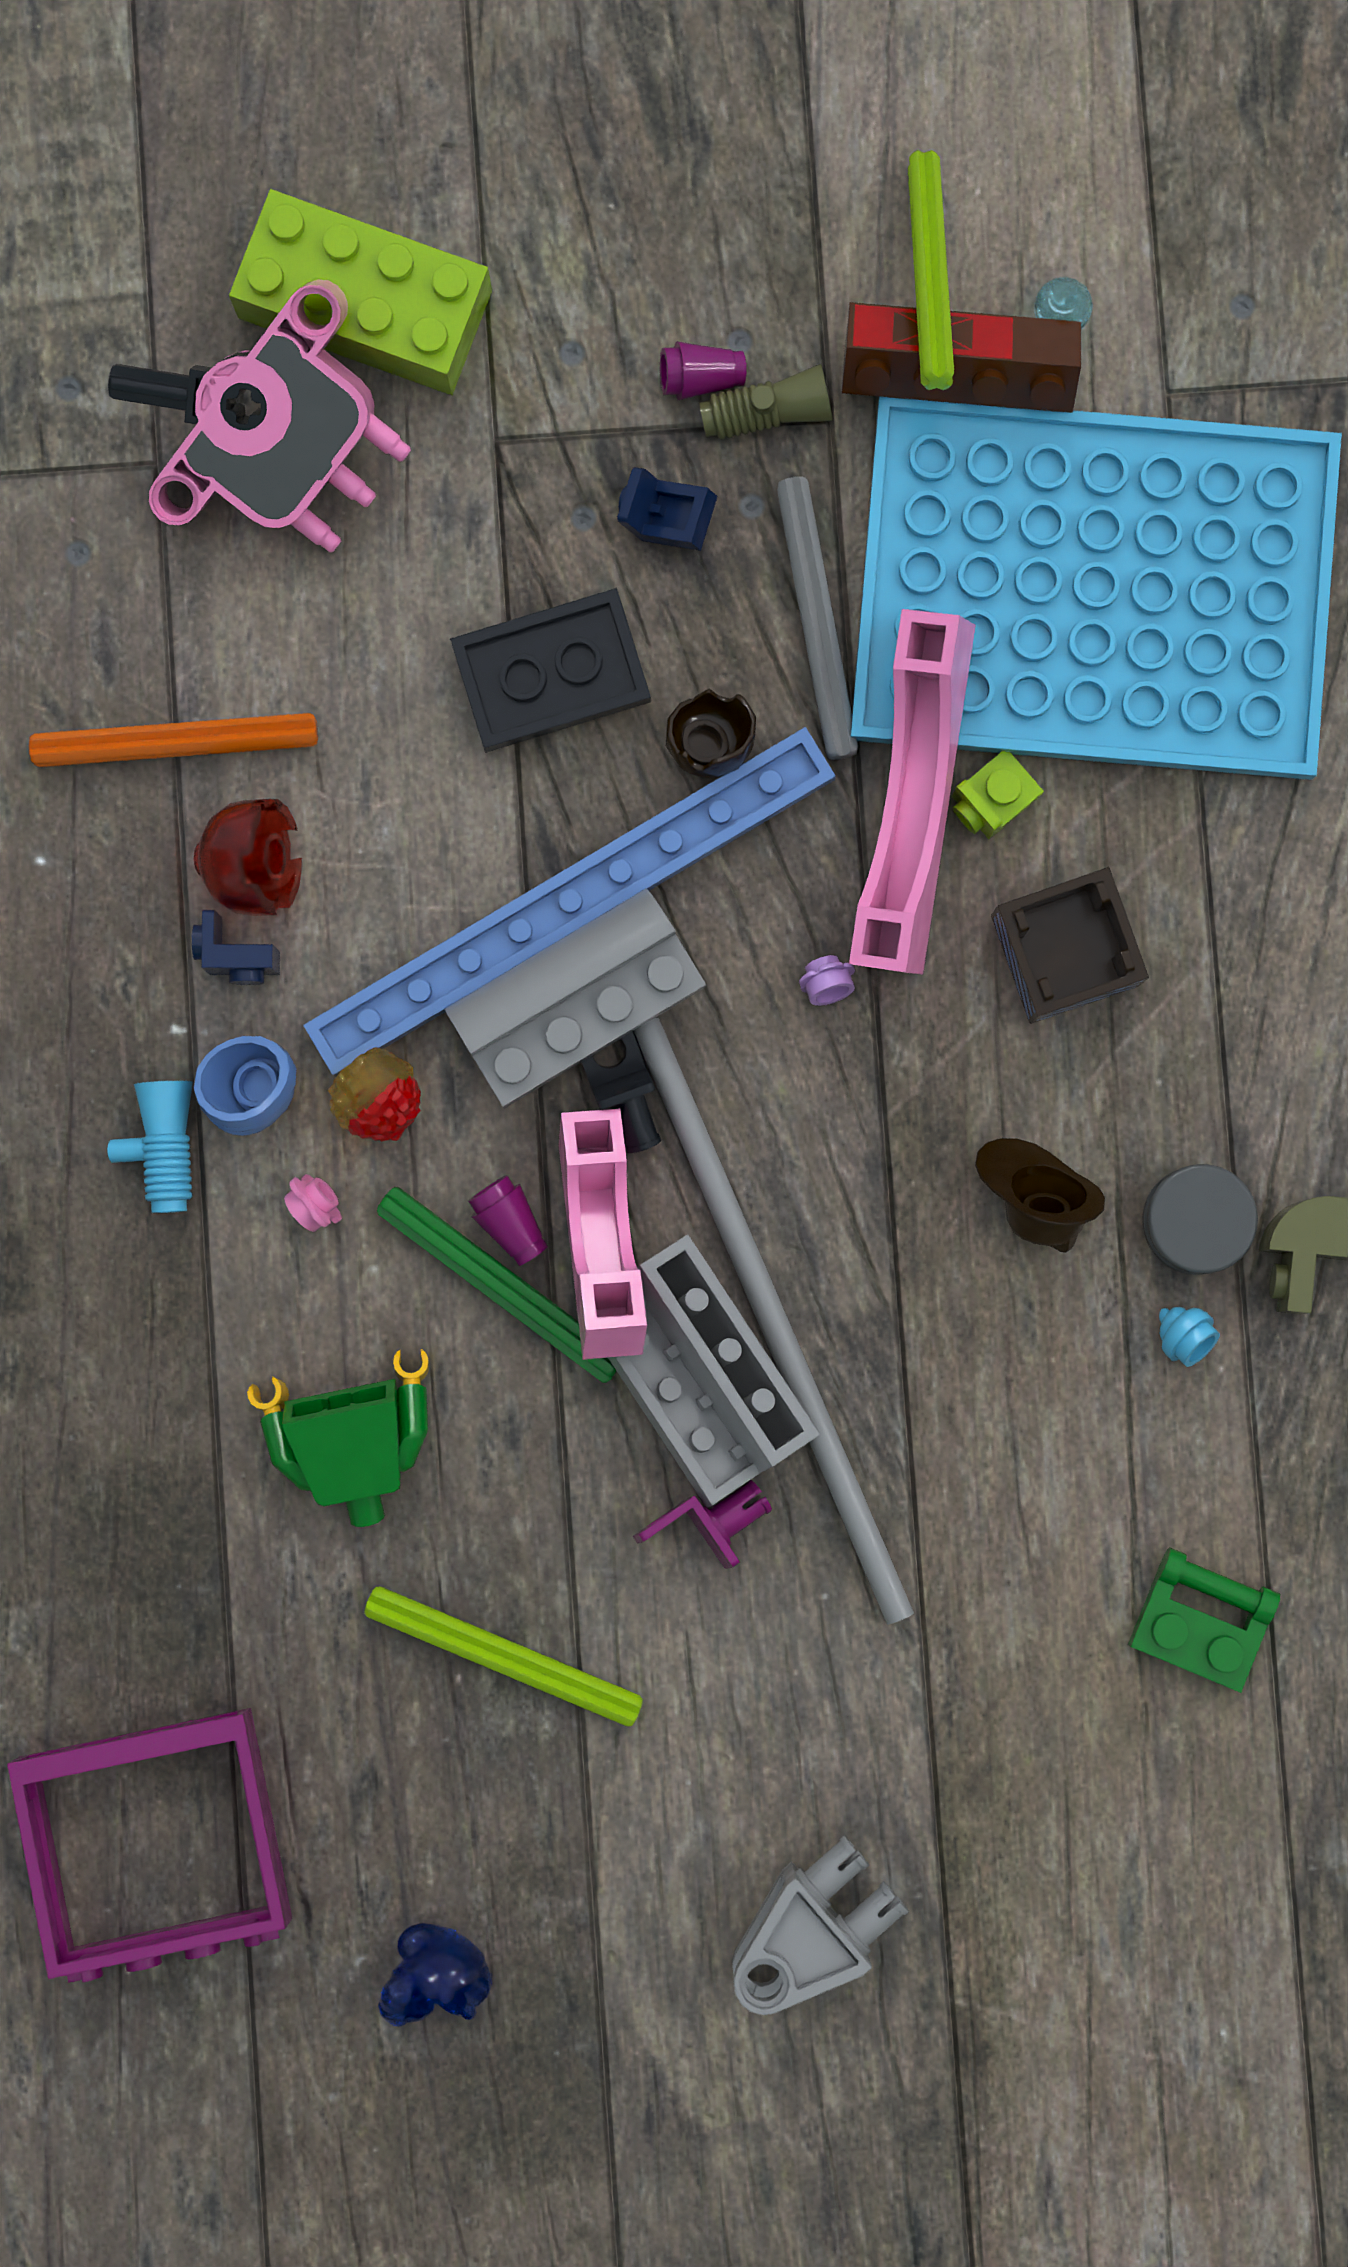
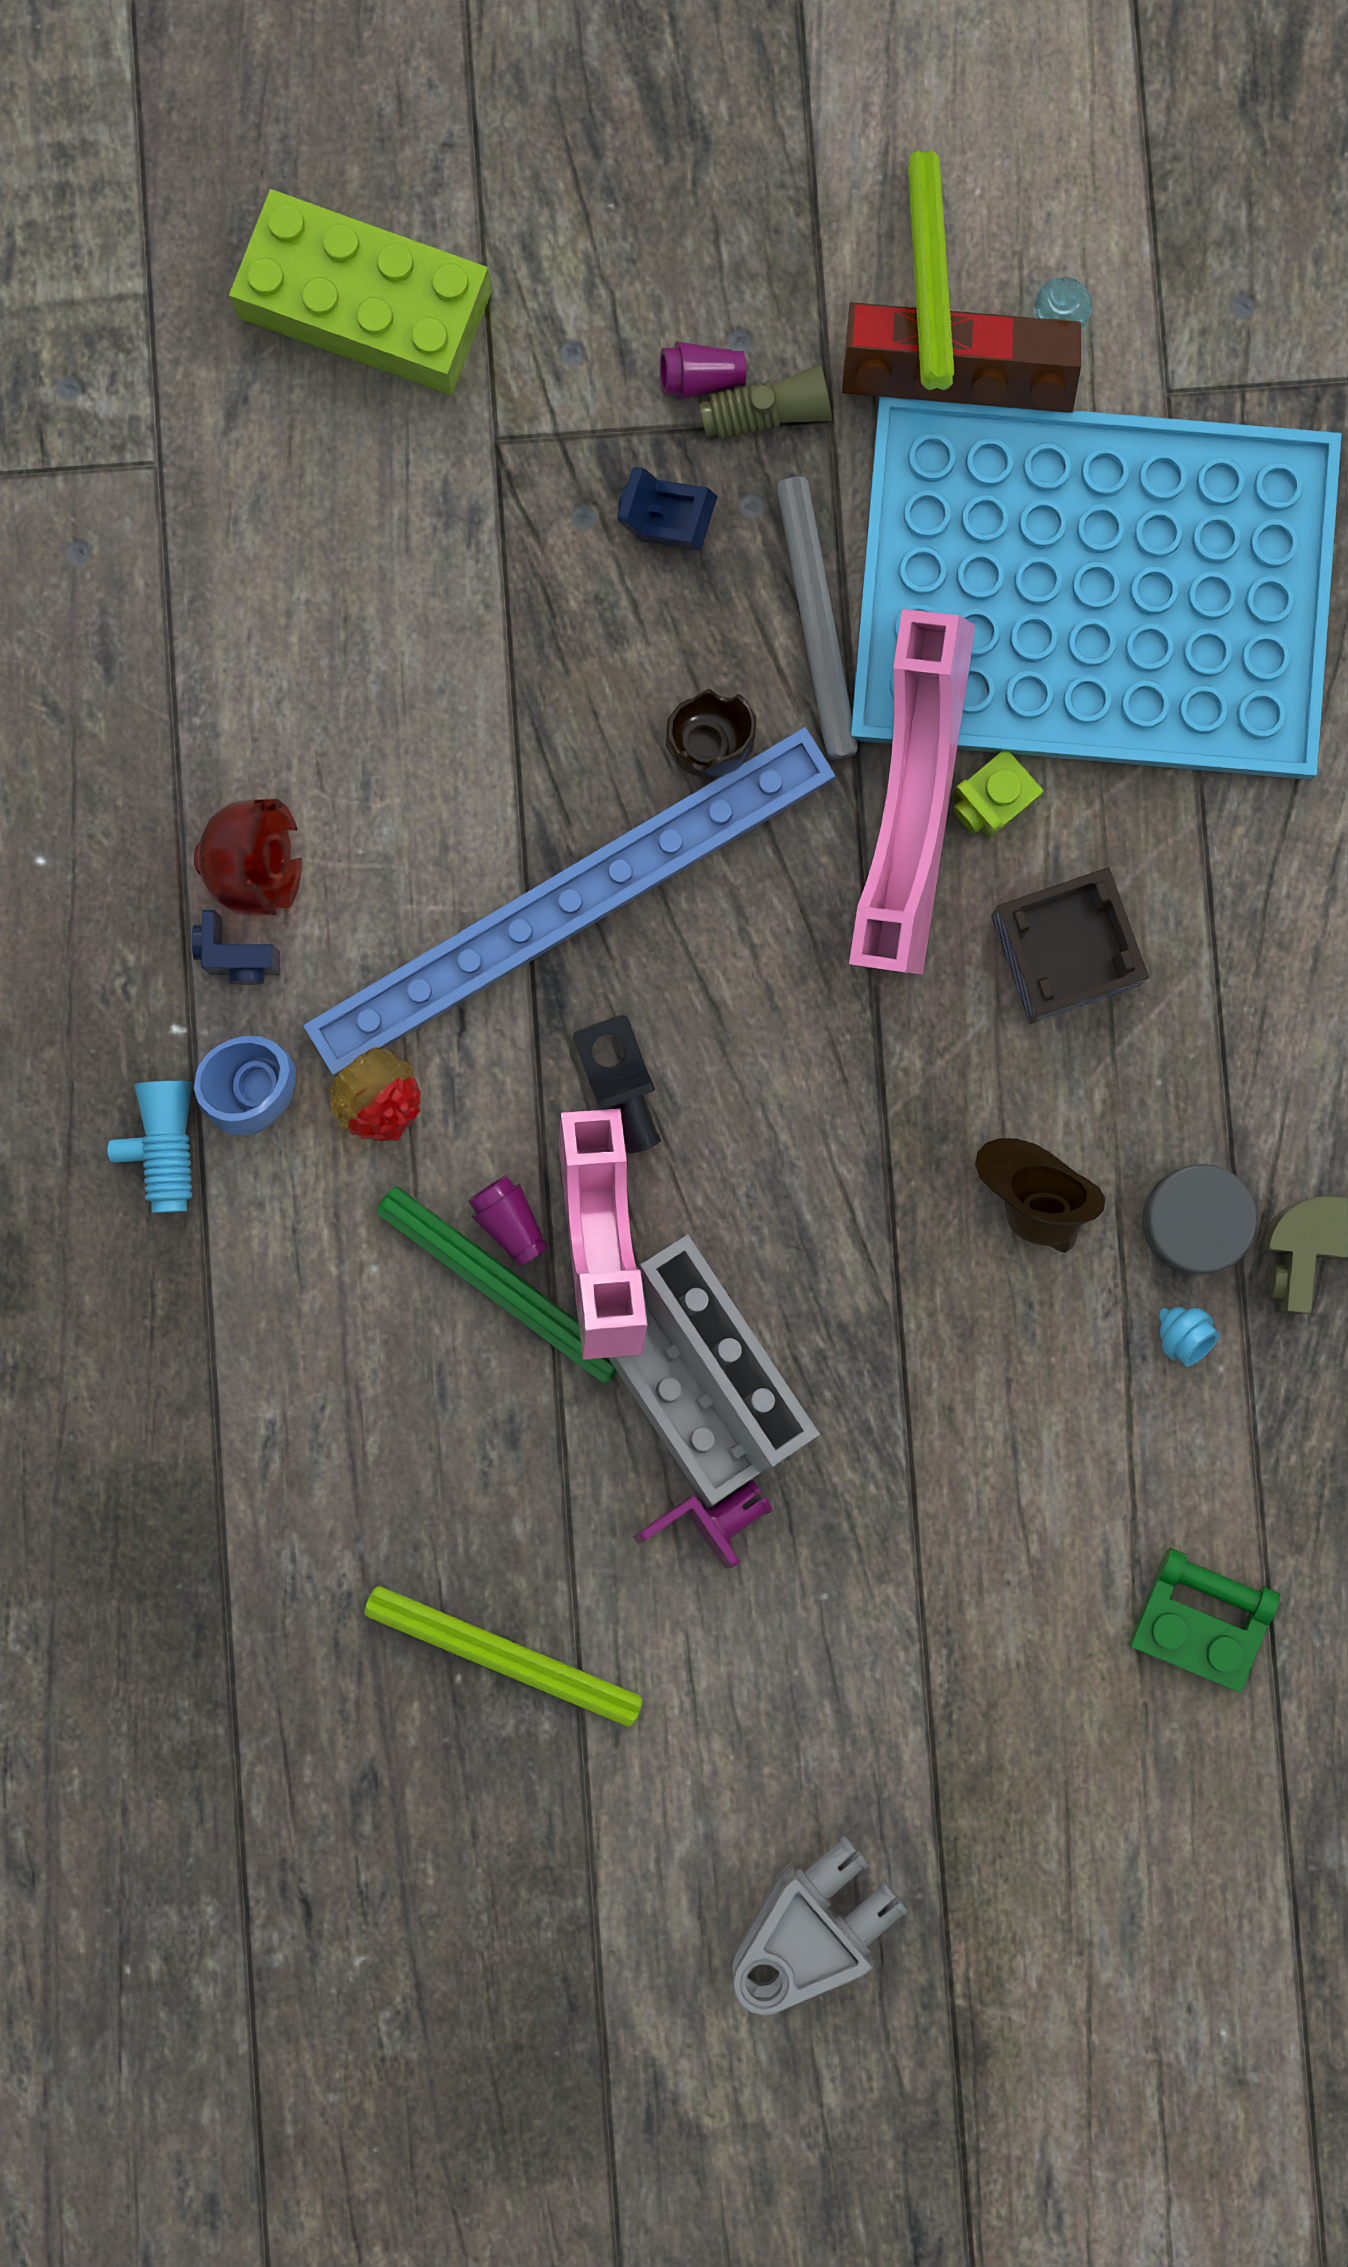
(144, 1949): magenta window -> none
(173, 740): orange axle -> none
(287, 448): piece -> none
(312, 1203): bright pink plate -> none
(348, 1440): green torso -> none
(435, 1969): clear blue hair -> none
(551, 670): black plate -> none
(575, 997): light grey brick -> none
(772, 1320): light grey piece -> none
(827, 980): lavender plate -> none

